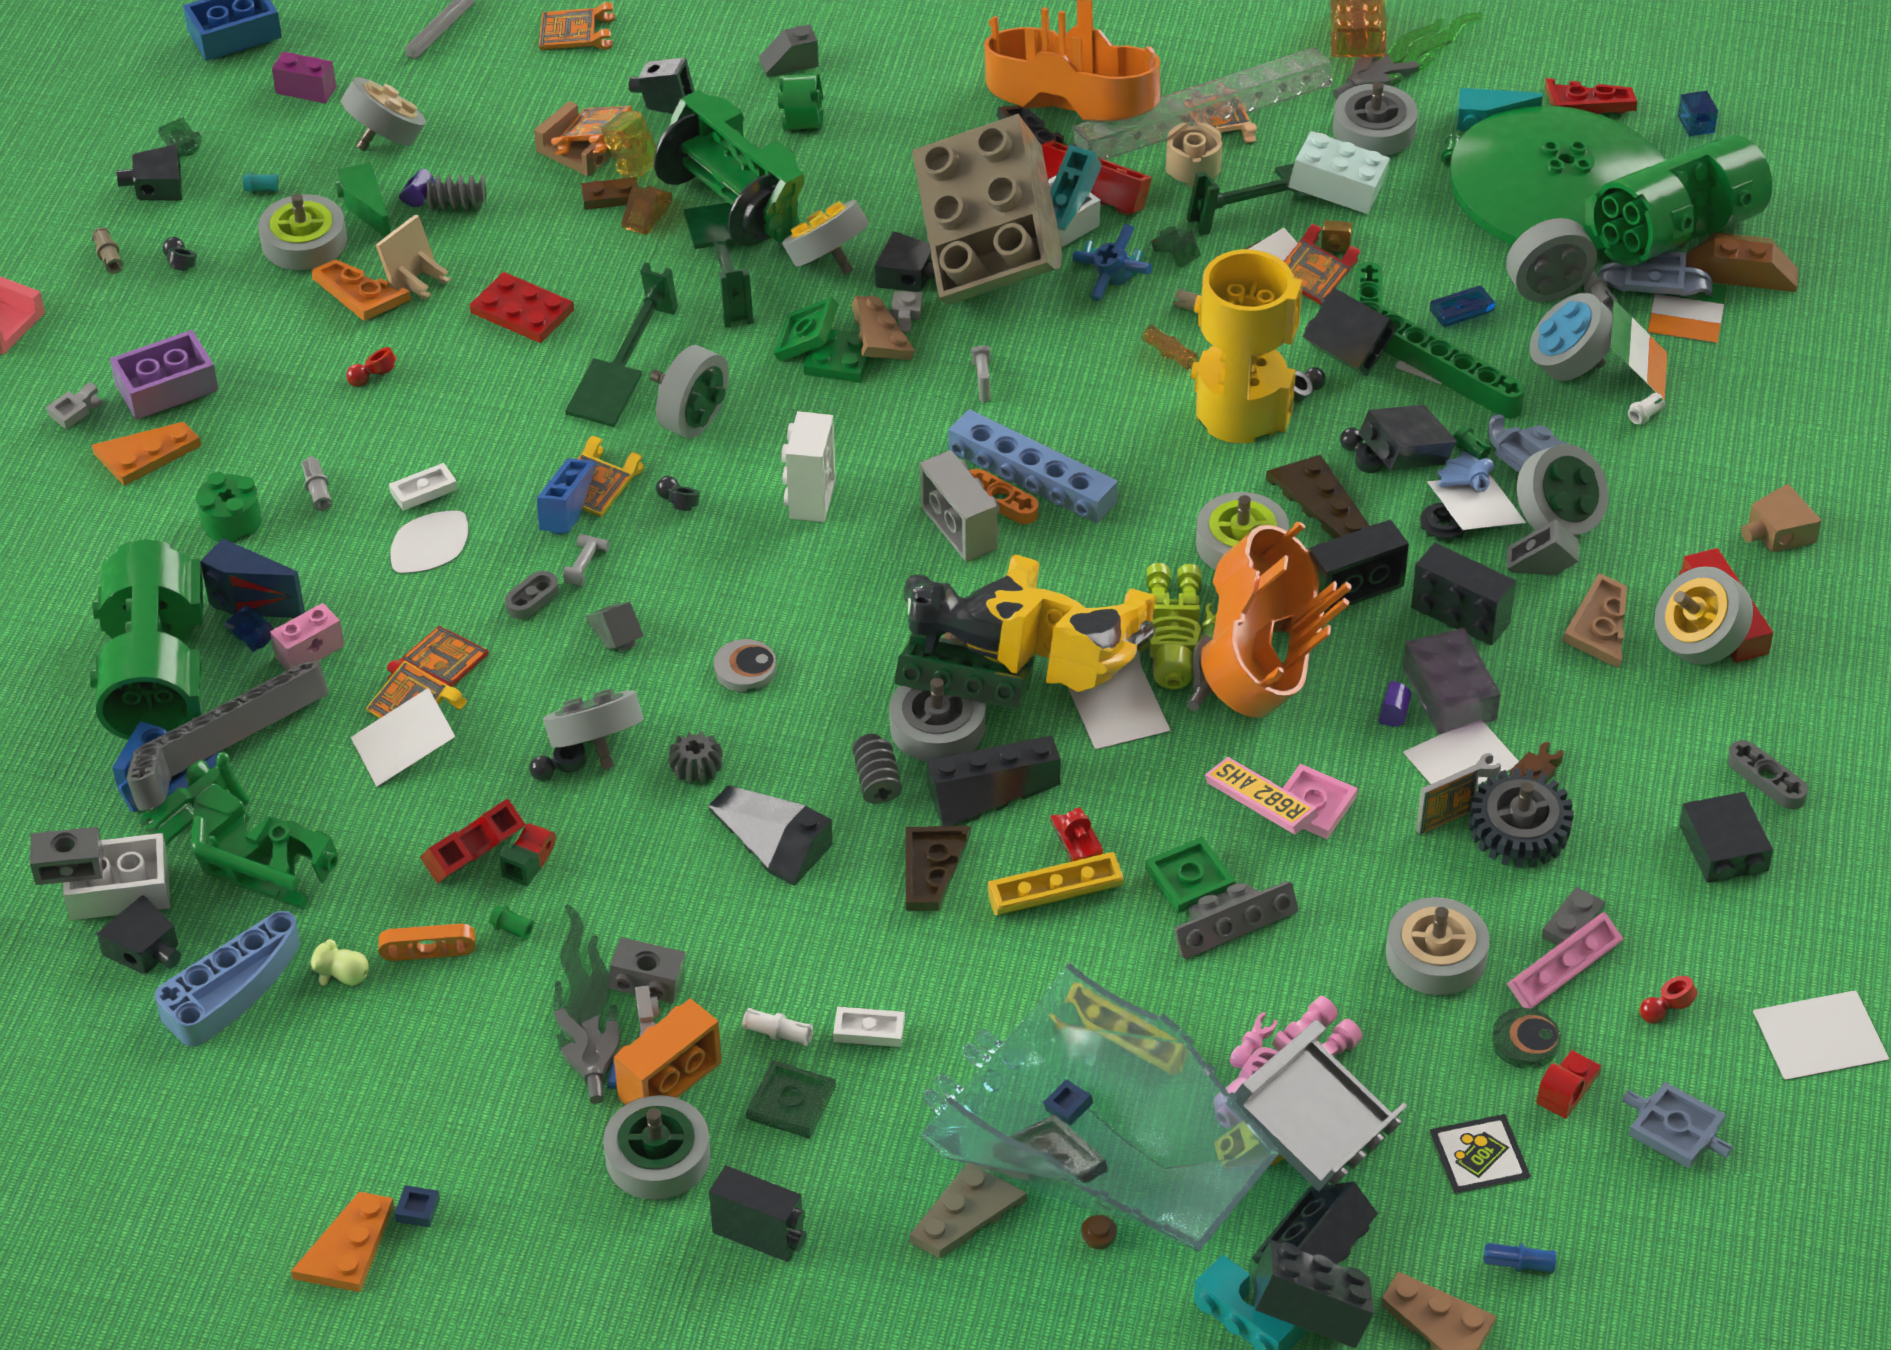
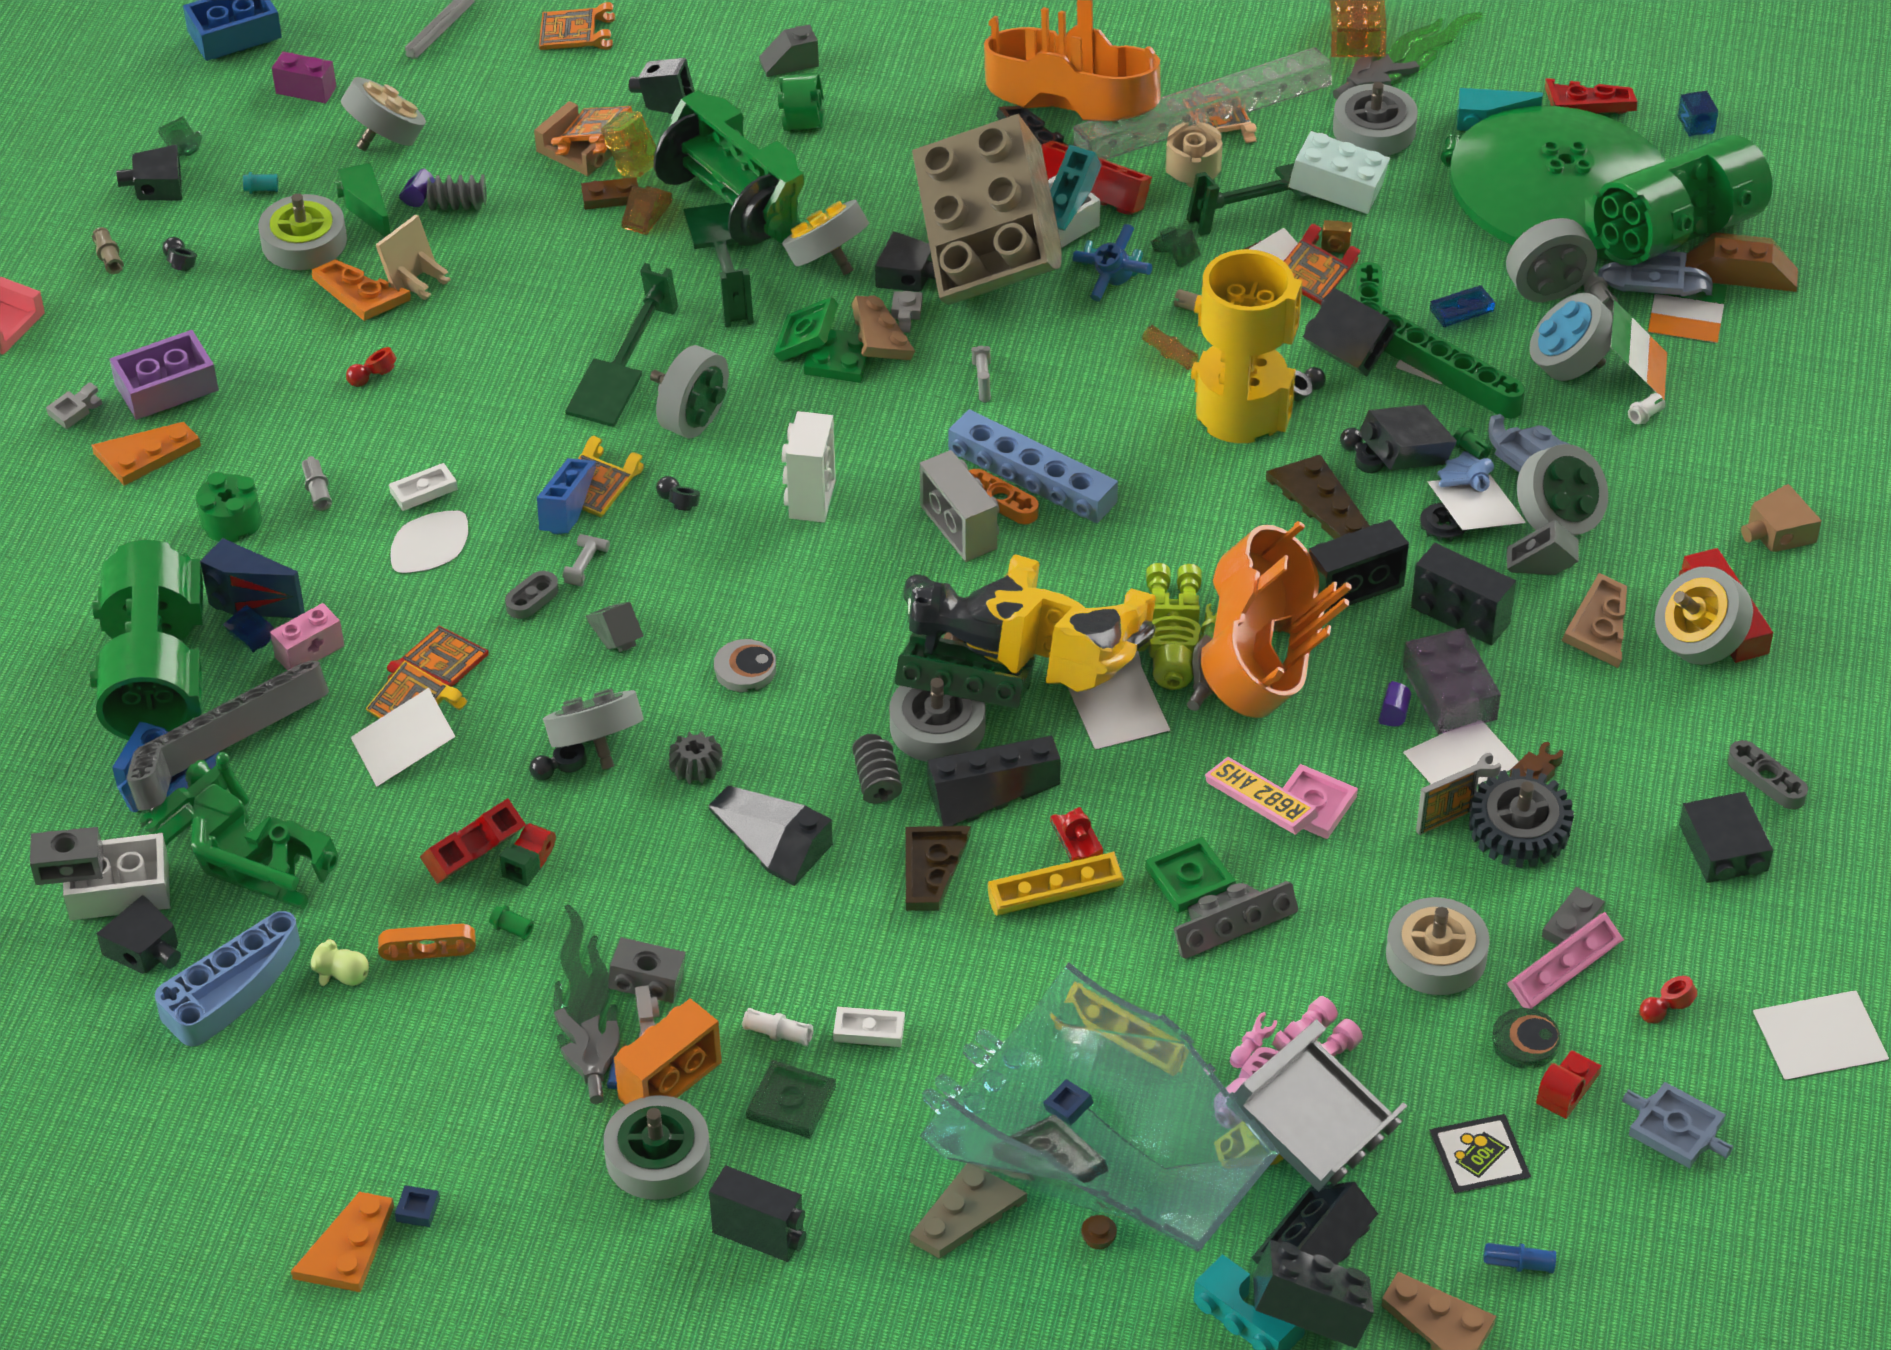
(522, 307): red plate -> none
(1230, 519): wheel -> none

